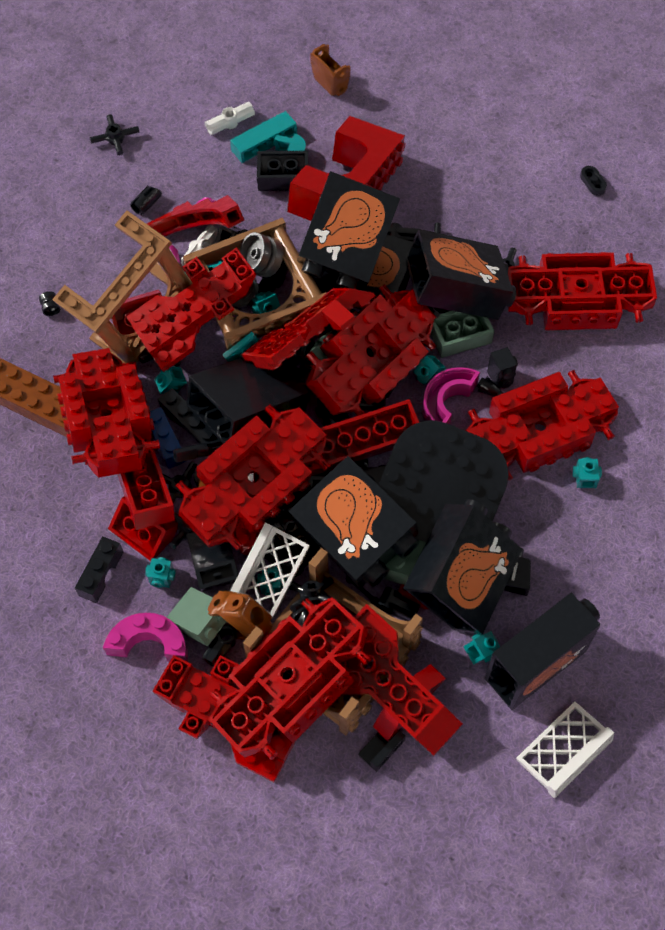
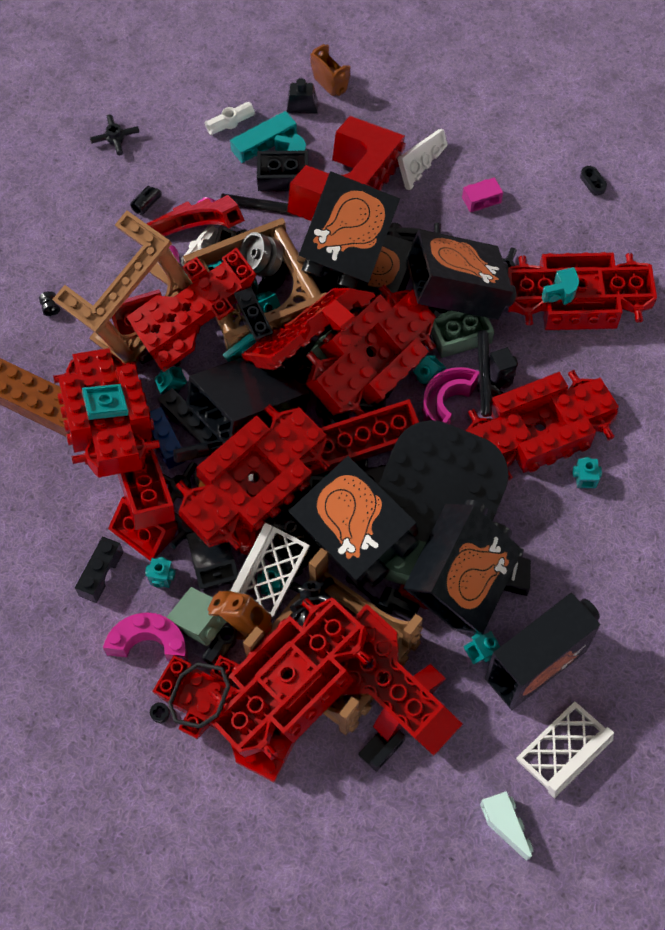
(104, 401): none -> teal tile
(164, 717): none -> black bush
(170, 703): none -> black piece
(252, 314): none -> black slope
(259, 203): none -> black axle
(302, 97): none -> black torso
(420, 157): none -> white wing
(482, 194): none -> dark pink brick
(484, 373): none -> black axle
(503, 820): none -> light aqua slope
(565, 287): none -> teal brick

